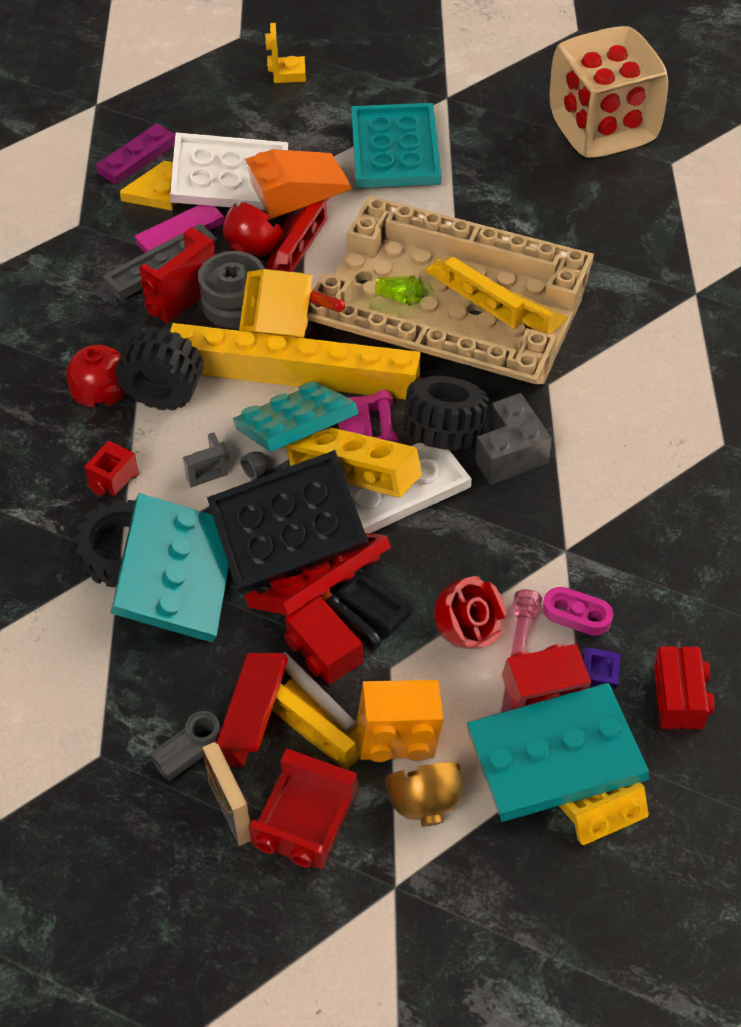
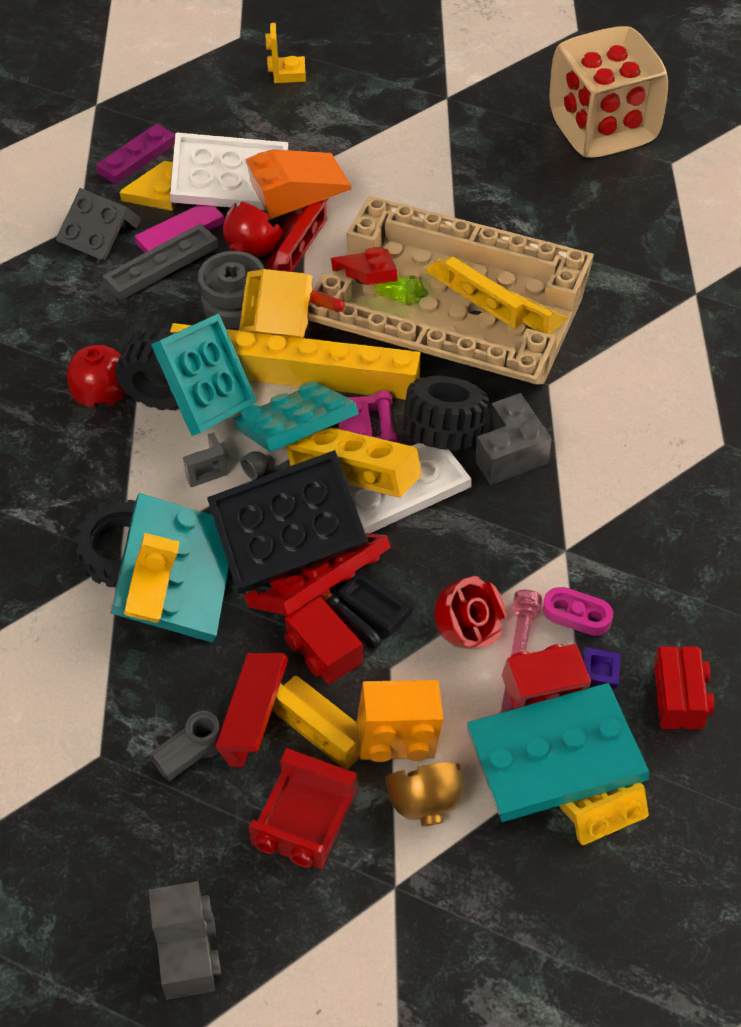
(94, 224): none -> dark grey bracket
(111, 469): red brick -> none
(151, 577): none -> yellow bracket
(176, 283): red panel -> none
(182, 931): none -> flat silver brick
(204, 374): none -> teal plate
(227, 793): tan tile -> none
(325, 702): light grey bar -> none
(369, 267): none -> red wing
(395, 145): teal plate -> none

